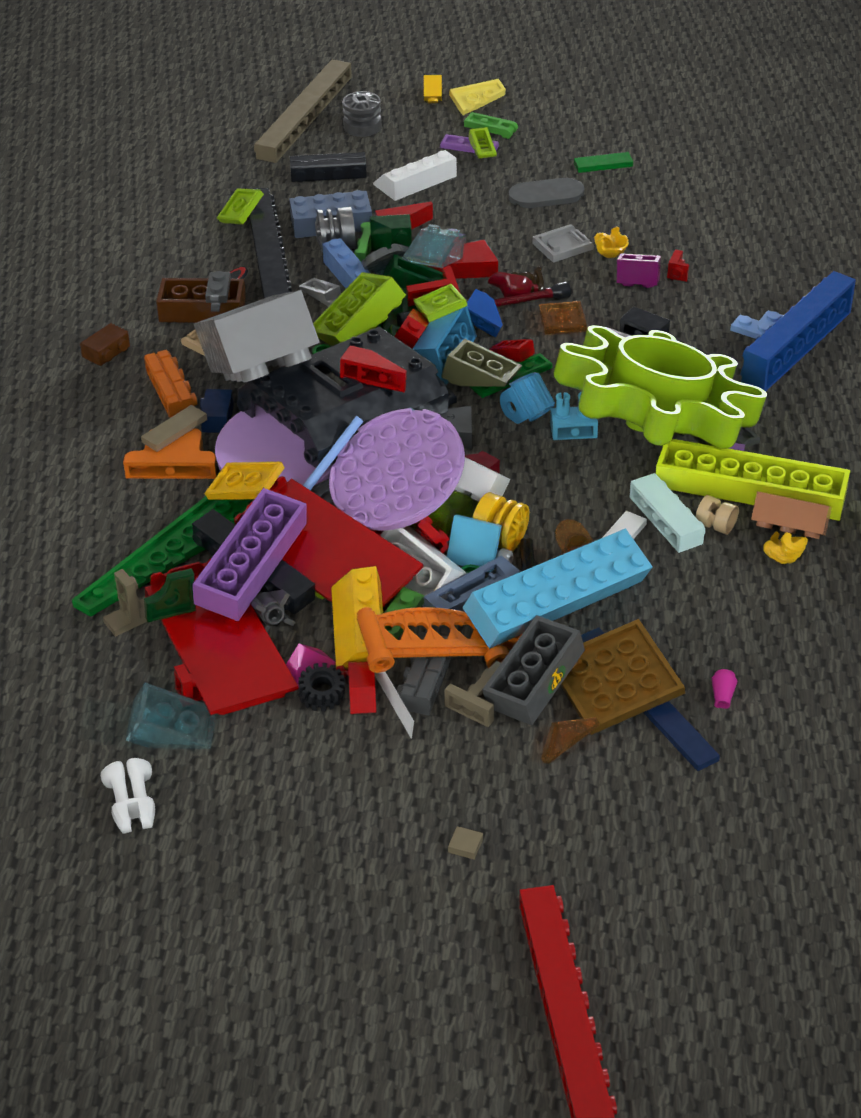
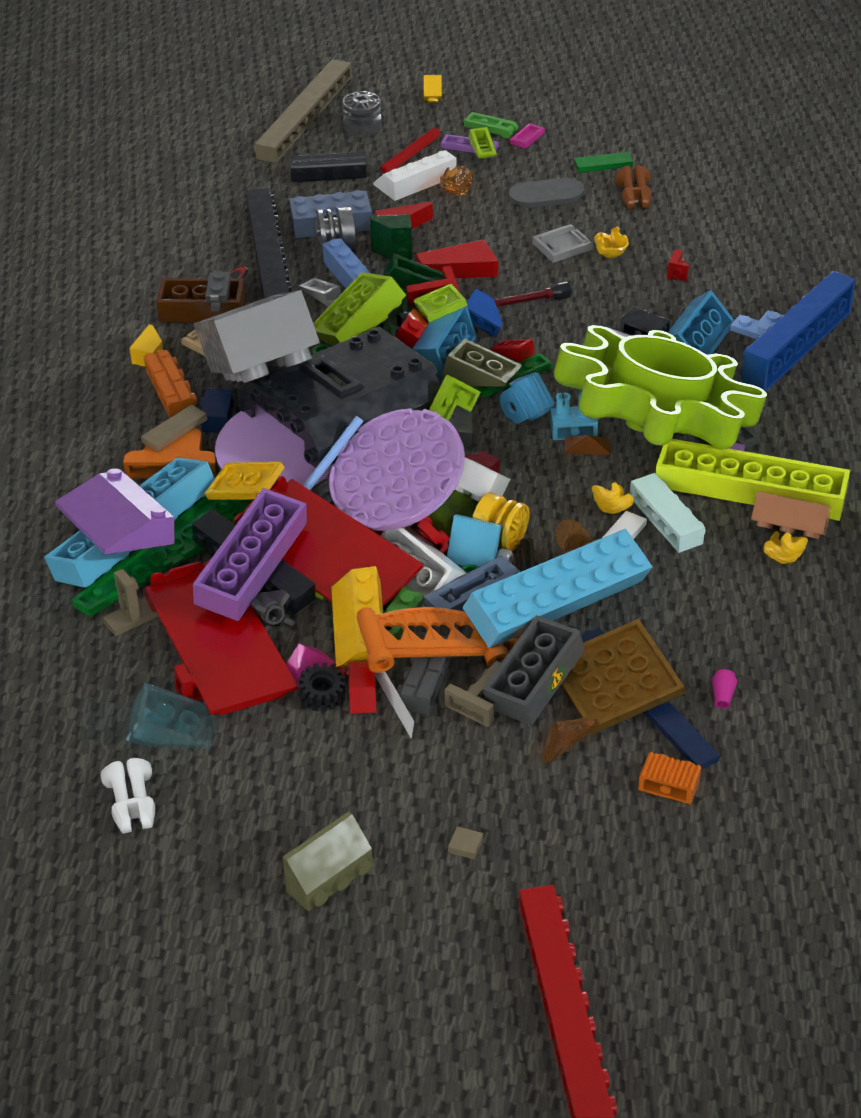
(105, 344): reddish brown brick -> none
(117, 514): none -> medium lavender slope
(145, 344): none -> yellow slope
(173, 487): none -> medium azure brick
(173, 597): dark green tile -> none
(240, 206): lime tile -> none
(327, 862): none -> olive slope
(364, 243): bright green plate -> none
(372, 369): red slope -> none
(380, 258): dark grey tile -> none
(410, 150): none -> red axle
(436, 247): clear light blue slope -> none
(451, 394): none -> lime plate
(457, 181): none -> clear orange hair
(476, 95): light yellow wing -> none
(517, 283): dark red hair -> none
(527, 136): none -> dark pink tile
(562, 317): clear orange plate -> none
(587, 445): none -> dark orange slope
(613, 500): none -> yellow hair
(634, 195): none -> dark orange piece
(638, 270): magenta brick -> none
(669, 777): none -> orange brick
(703, 323): none -> dark azure slope
(720, 516): tan wheel -> none

